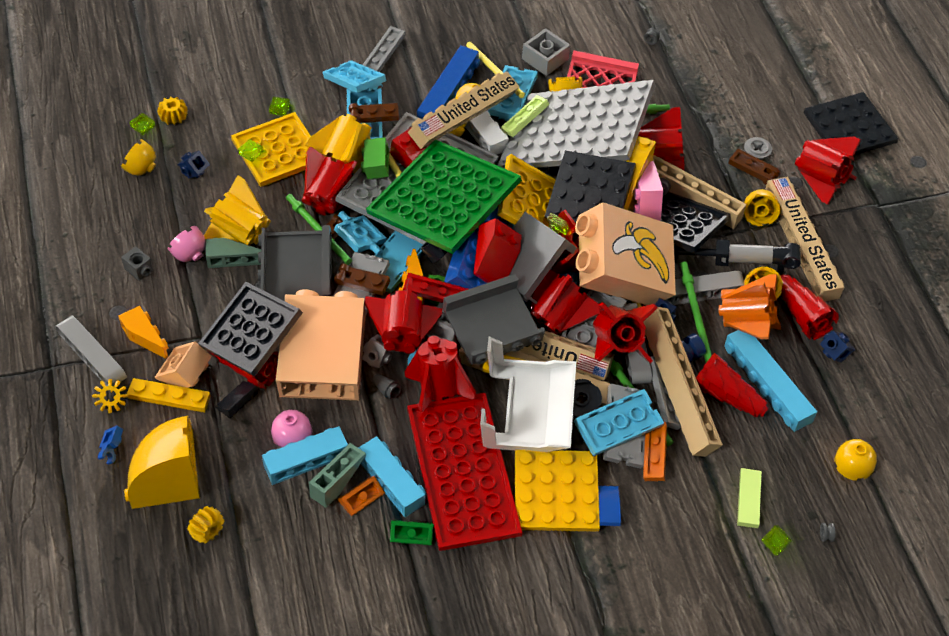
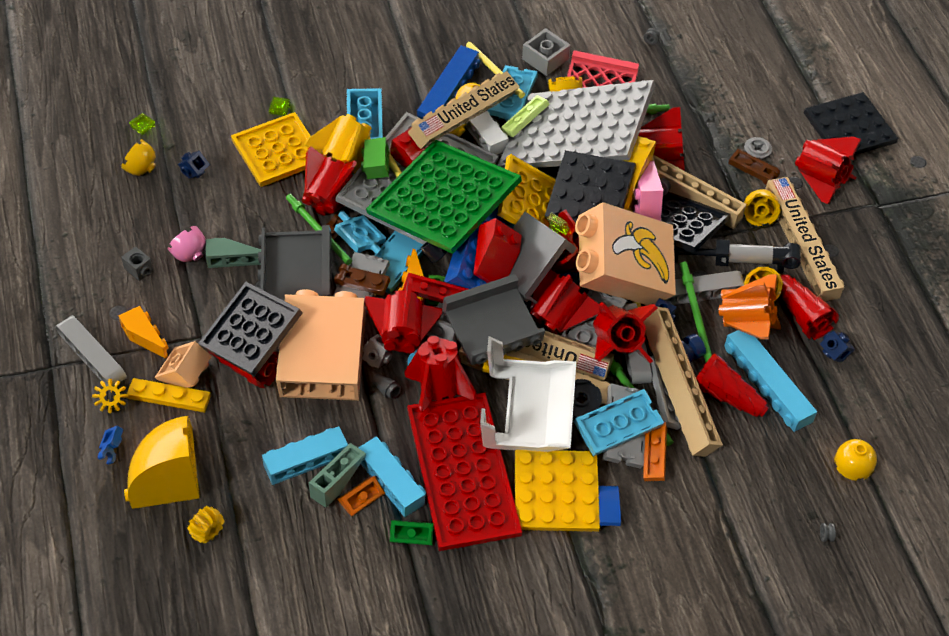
(172, 110): yellow gear -> none
(237, 216): yellow brick -> none
(237, 399): black slope -> none
(250, 150): clear neon green plate -> none
(290, 427): bright pink cylinder -> none
(355, 77): medium azure piece -> none
(374, 112): reddish brown plate -> none
(384, 48): light grey plate -> none
(749, 498): yellowish green tile -> none
(776, 540): clear neon green plate -> none

